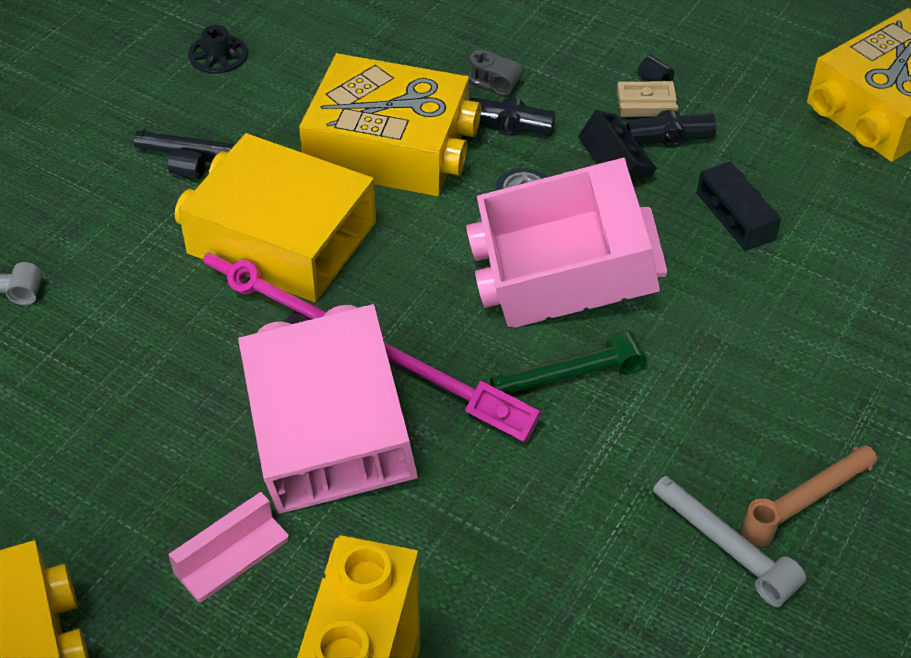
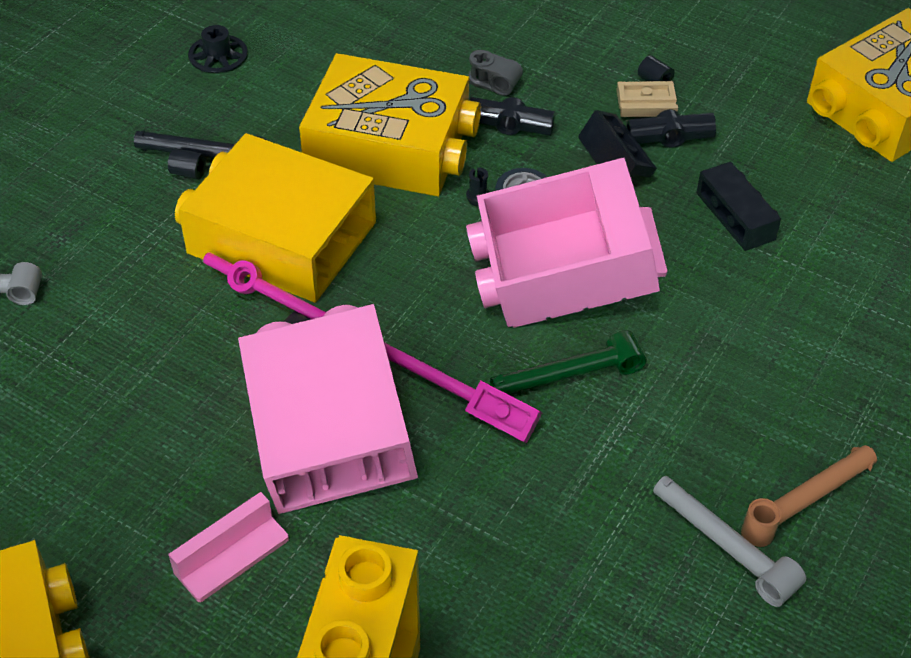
(477, 185): none -> black pin

